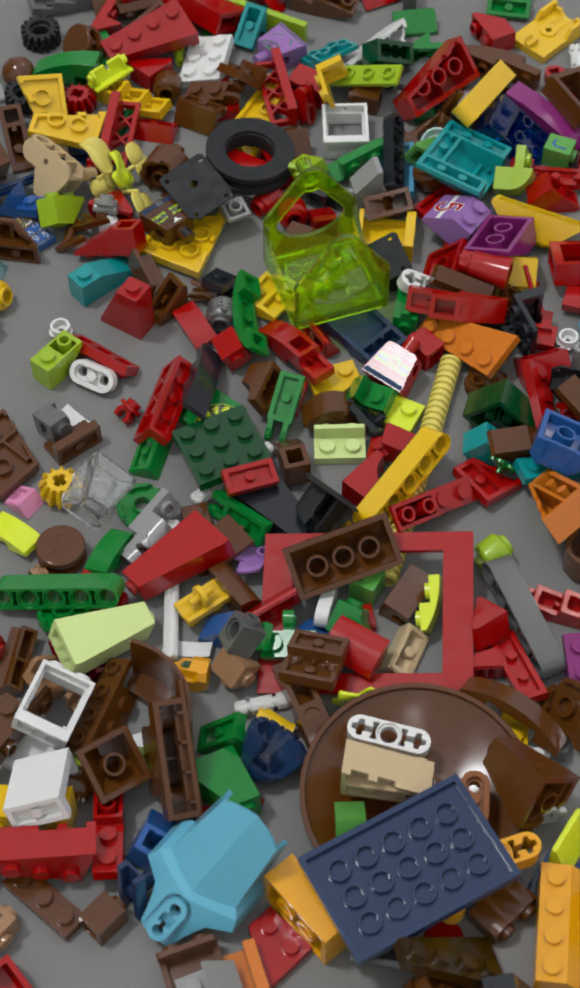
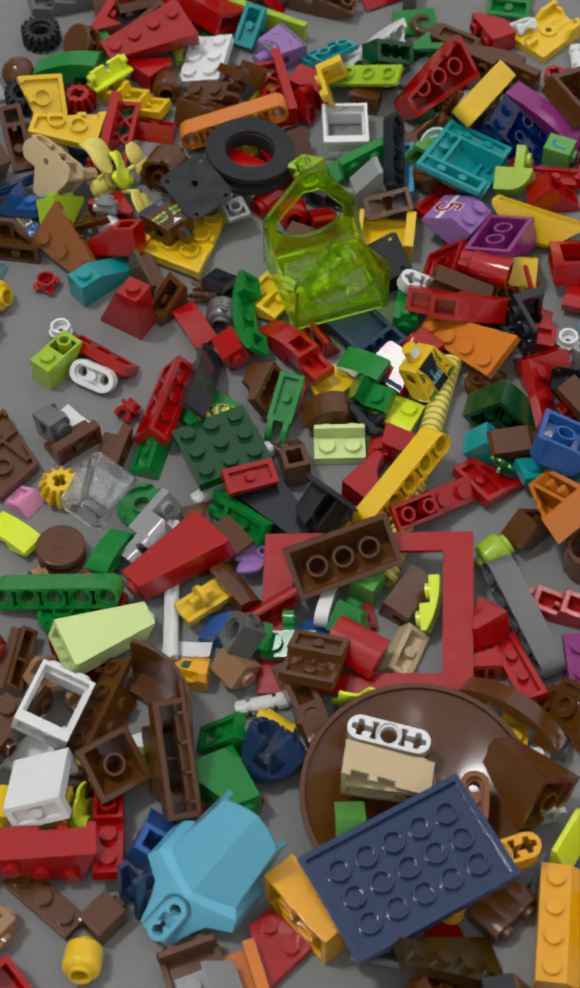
(46, 282): none -> red plate
(61, 241): none -> dark orange wing
(81, 808): none -> neon yellow plate
(82, 959): none -> yellow head
(117, 445): none -> reddish brown panel
(201, 125): none -> orange beam
(360, 362): none -> green slope
(424, 371): none -> yellow torso
(442, 31): none -> reddish brown plate
(523, 24): none -> white piece
(526, 529): none -> reddish brown slope

